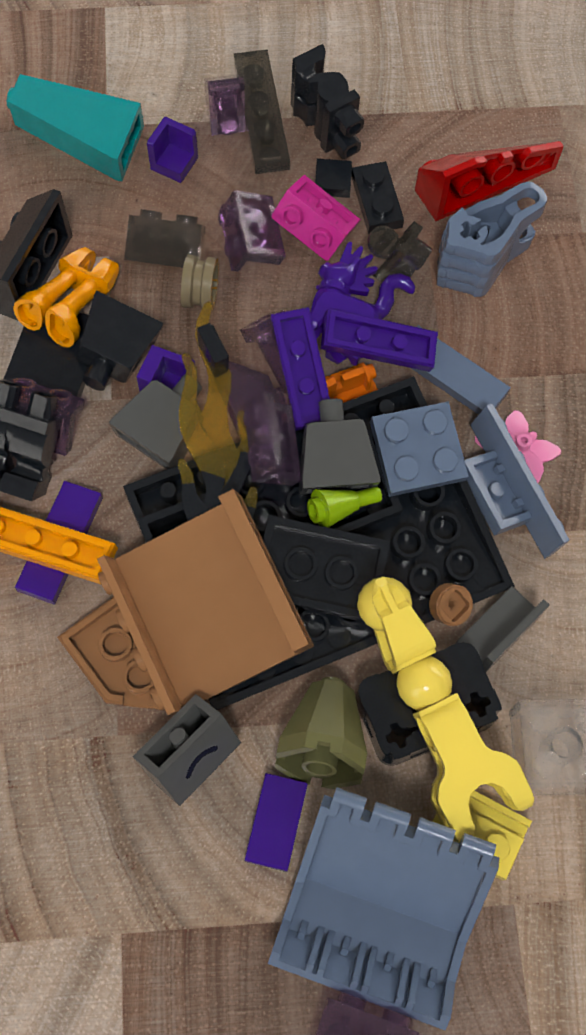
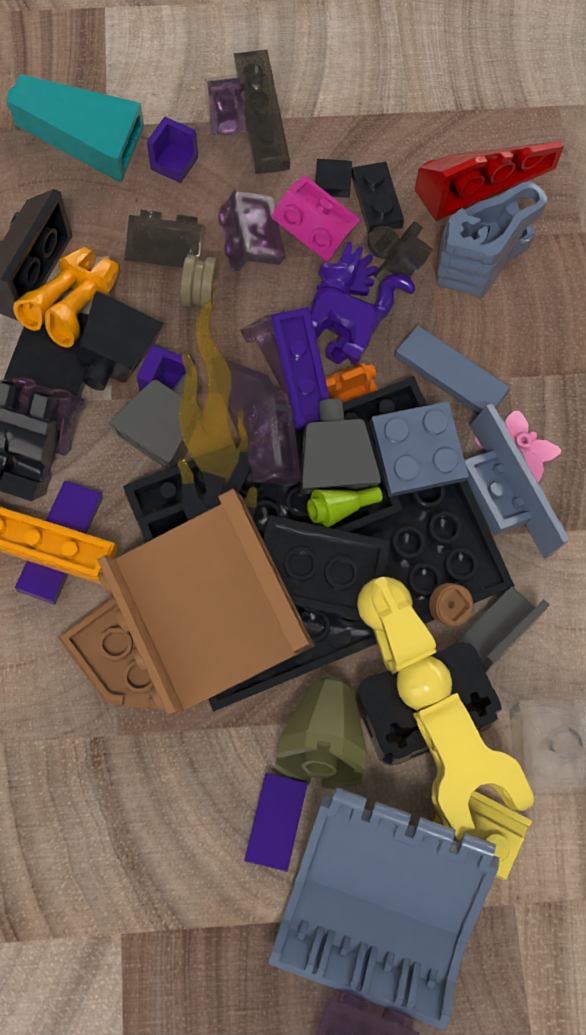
(187, 749): dark grey brick -> none
(213, 349): black tile -> none
(326, 103): black hips -> none
(379, 340): dark purple tile -> none

